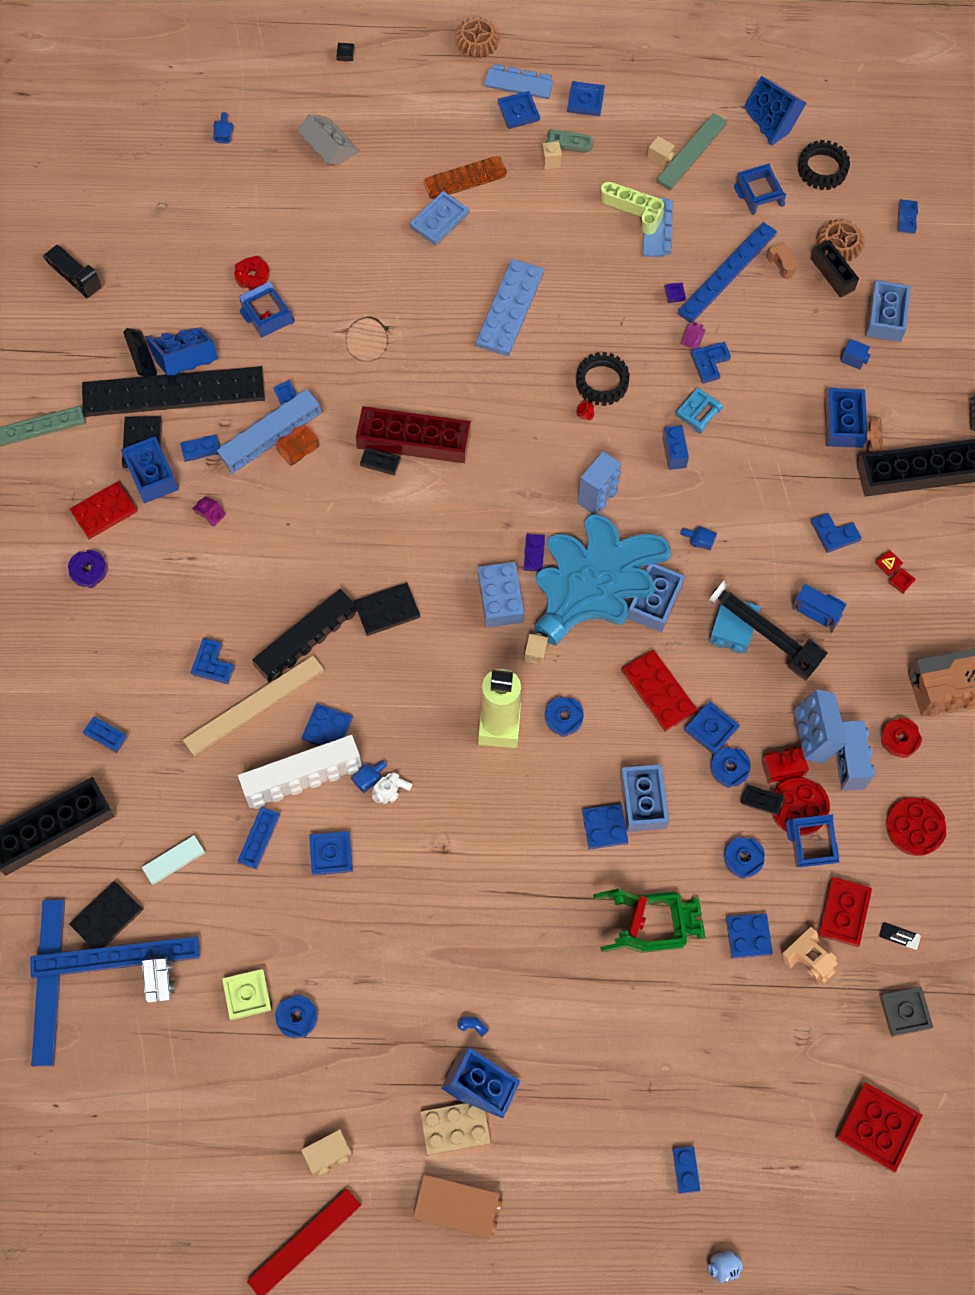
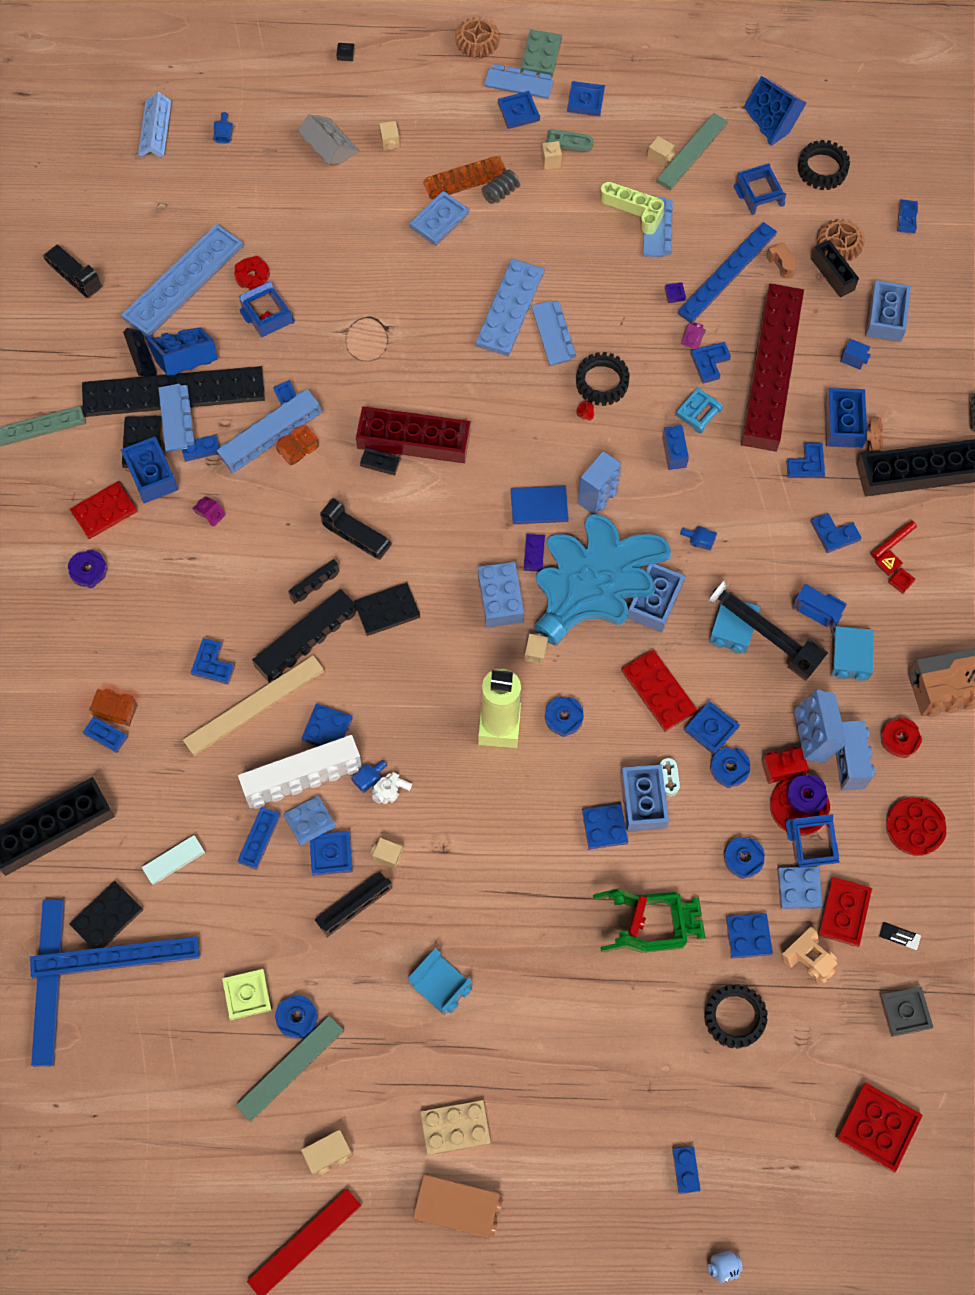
(113, 706): none -> clear orange brick
(154, 125): none -> light blue fence
(157, 978): brick -> none
(176, 417): none -> medium blue windscreen
(182, 280): none -> medium blue plate
(289, 1068): none -> sand green tile
(309, 820): none -> medium blue plate
(314, 581): none -> black plate
(353, 531): none -> black beam
(353, 904): none -> black fence
(387, 853): none -> tan brick
(389, 135): none -> tan brick
(440, 983): none -> dark azure panel
(472, 1022): blue arm -> none
(480, 1083): blue slope -> none
(500, 186): none -> dark grey piece
(539, 505): none -> blue tile
(541, 52): none -> sand green plate
(554, 332): none -> medium blue windscreen
(674, 777): none -> light aqua beam
(756, 1002): none -> black tyre
(763, 800): black plate -> none
(772, 368): none -> dark red brick
(800, 888): none -> medium blue plate
(806, 805): none -> dark purple plate
(811, 466): none -> blue tile
(853, 653): none -> dark azure panel
(893, 540): none -> red piece

